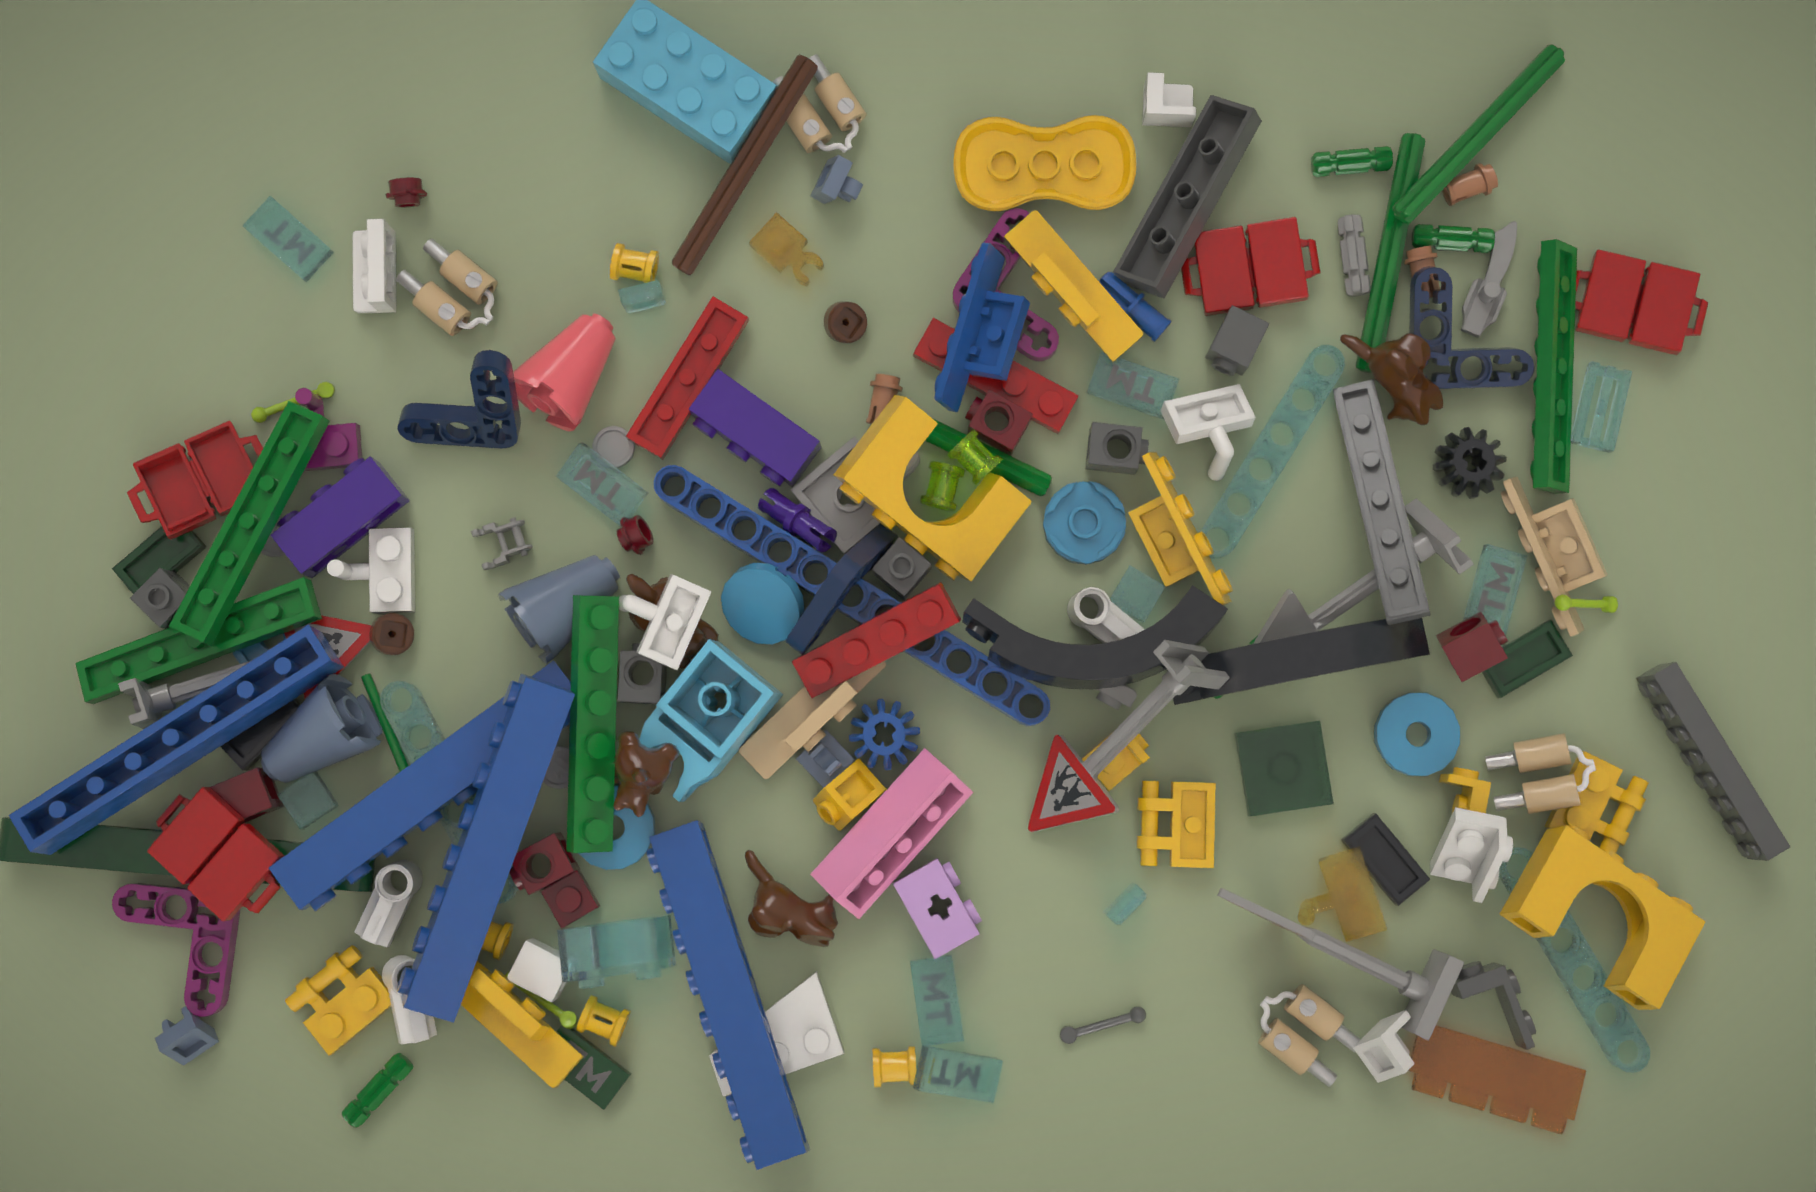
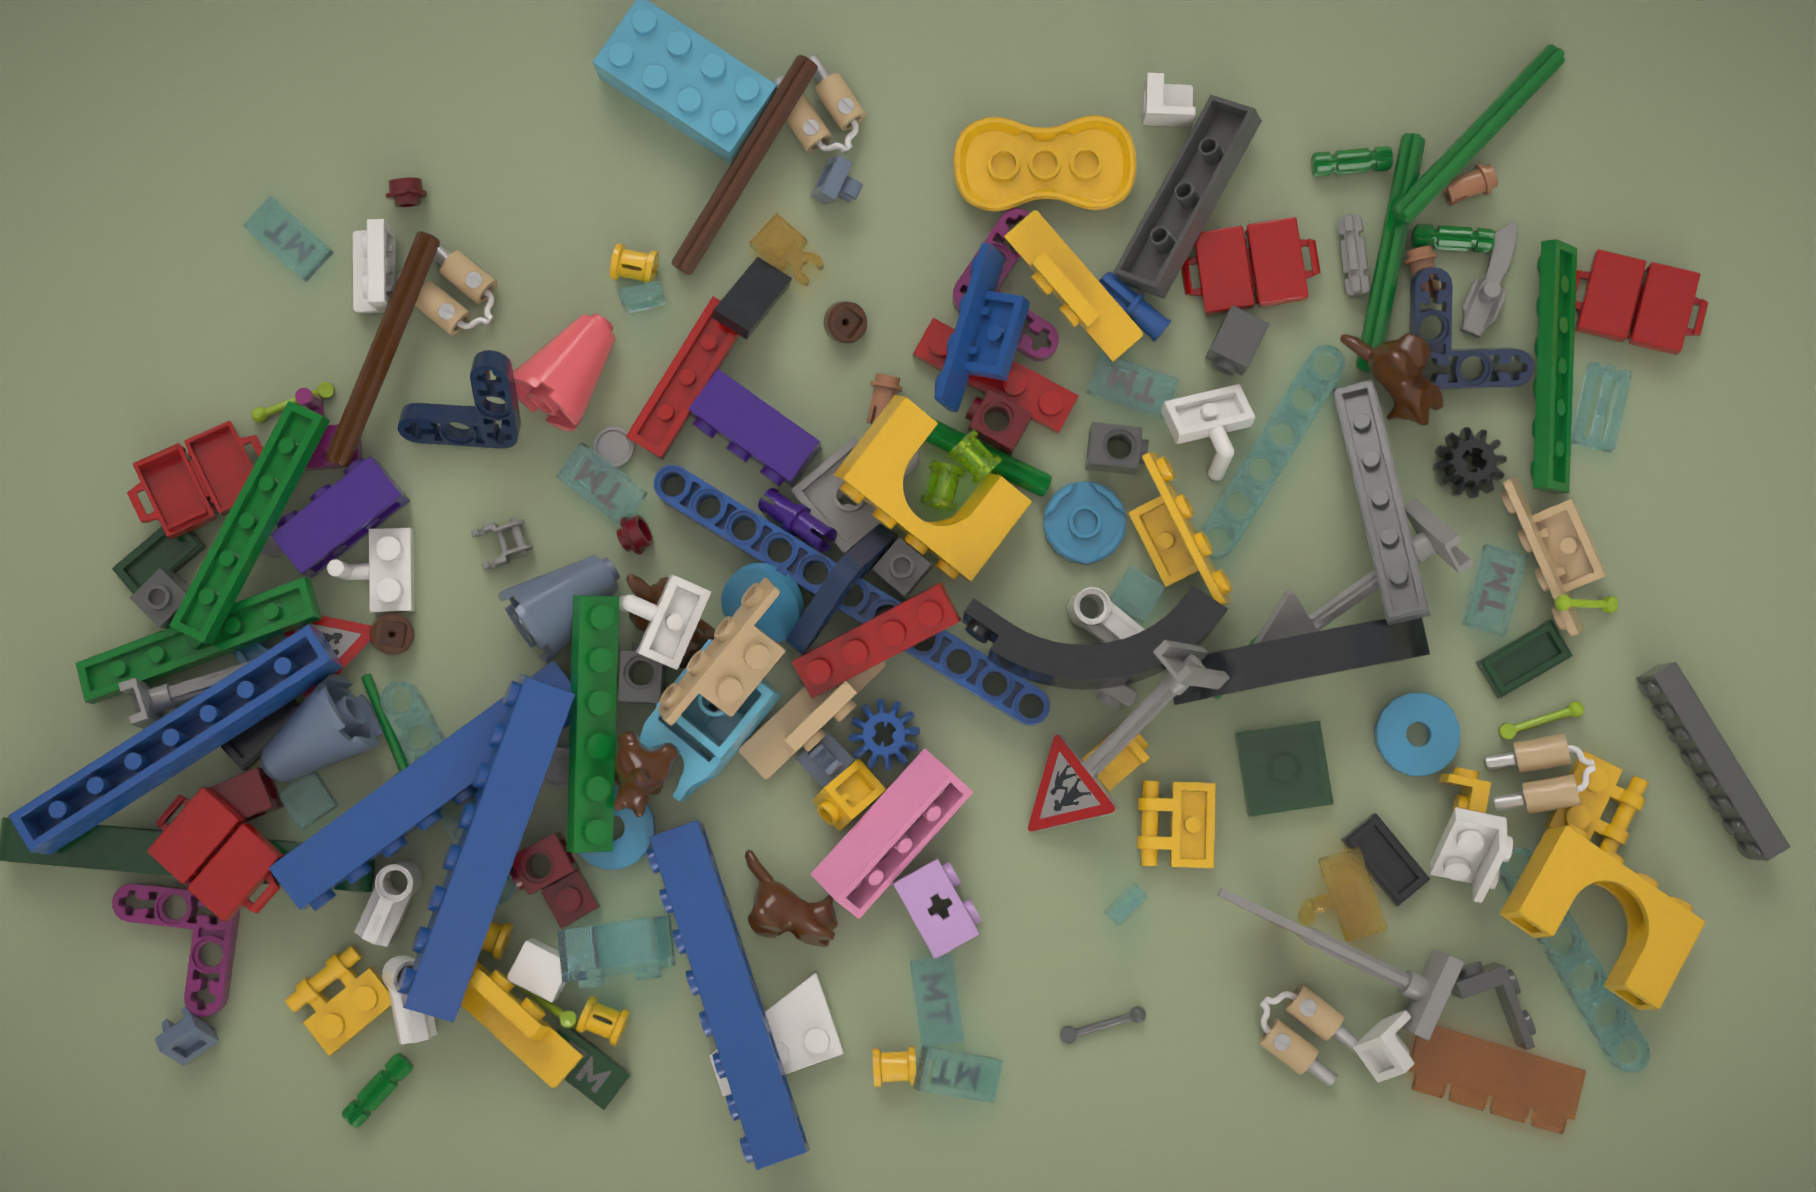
(382, 349): none -> reddish brown axle
(732, 661): none -> tan bracket
(751, 298): none -> black tile
(1473, 645): dark red brick -> none
(1509, 731): none -> lime hinge

